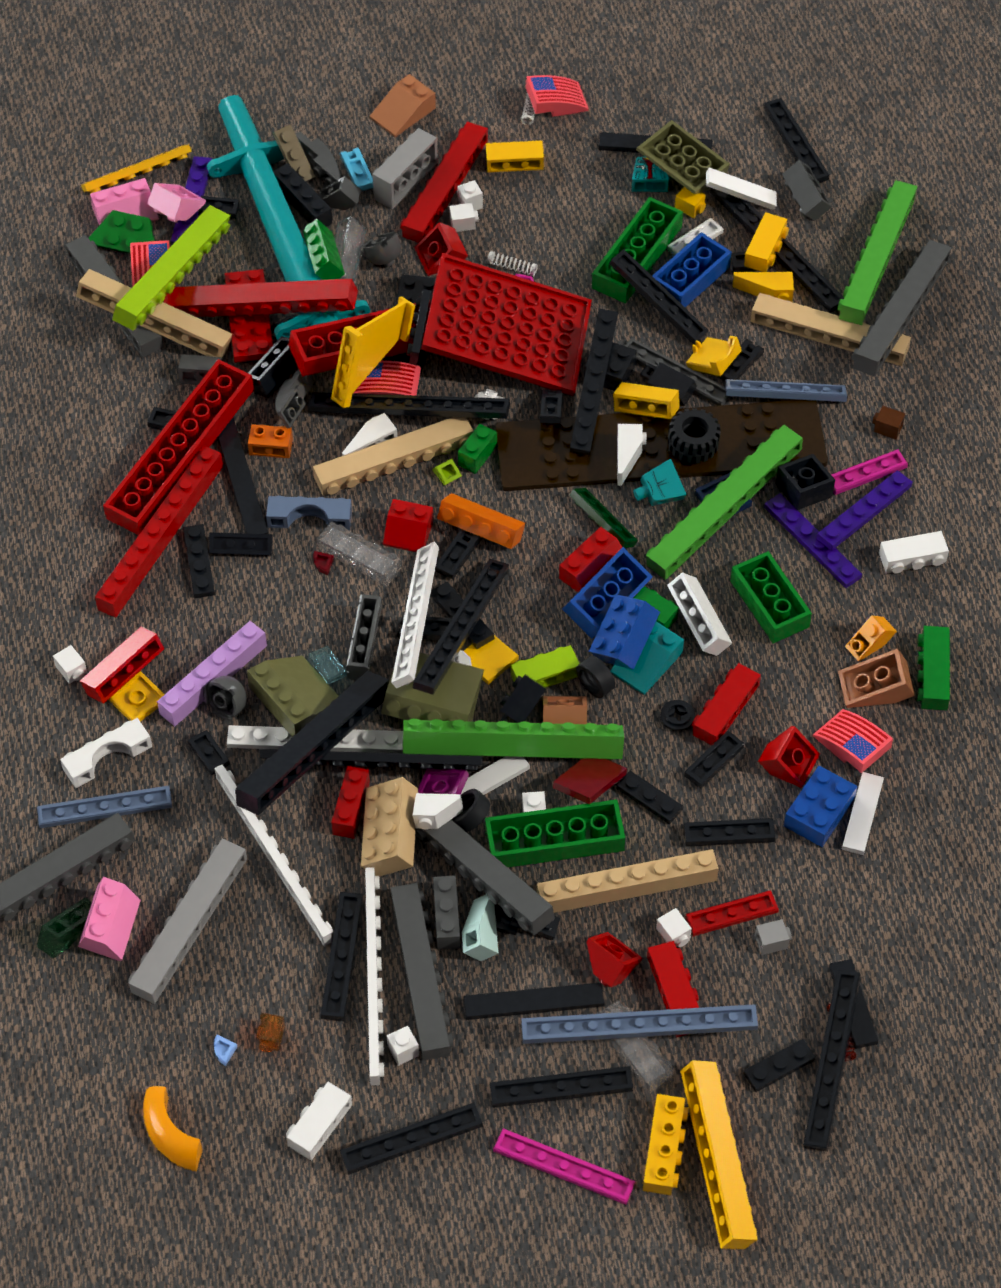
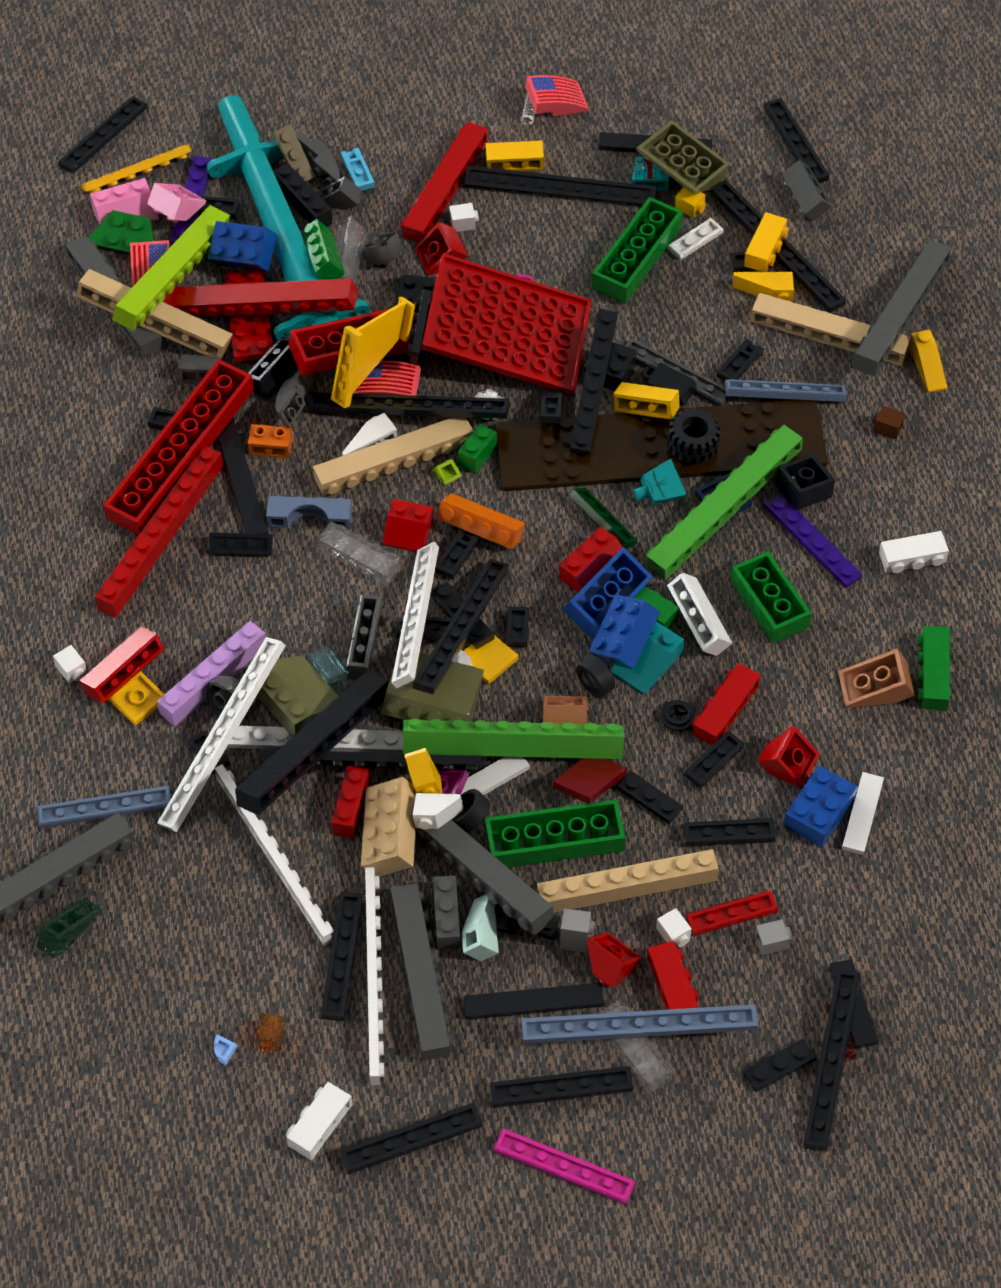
(102, 134): none -> black tile
(110, 919): bright pink slope -> none
(128, 738): white arch -> none
(165, 1136): light orange brick -> none
(187, 921): light grey brick -> none
(199, 561): black plate -> none
(221, 734): none -> white plate
(242, 246): none -> blue brick
(323, 561): dark red tile -> none
(403, 1045): white brick -> none
(404, 105): nougat slope -> none
(405, 168): light grey brick -> none
(423, 772): none -> yellow slope
(470, 193): white brick -> none
(491, 256): white piece -> none
(517, 626): none -> black plate
(523, 698): black brick -> none
(533, 801): white brick -> none
(548, 667): lime brick -> none
(558, 185): none -> black plate
(576, 930): none -> light grey brick
(629, 448): white slope -> none
(658, 297): black plate -> none
(664, 1144): yellow brick -> none
(694, 268): blue brick -> none
(713, 355): yellow piece -> none
(718, 1155): yellow brick -> none
(741, 188): white tile -> none
(854, 739): coral slope -> none
(864, 510): dark purple plate -> none
(868, 471): dark pink tile -> none
(870, 637): light orange slope -> none
(877, 252): bright green brick -> none
(928, 361): none -> yellow slope

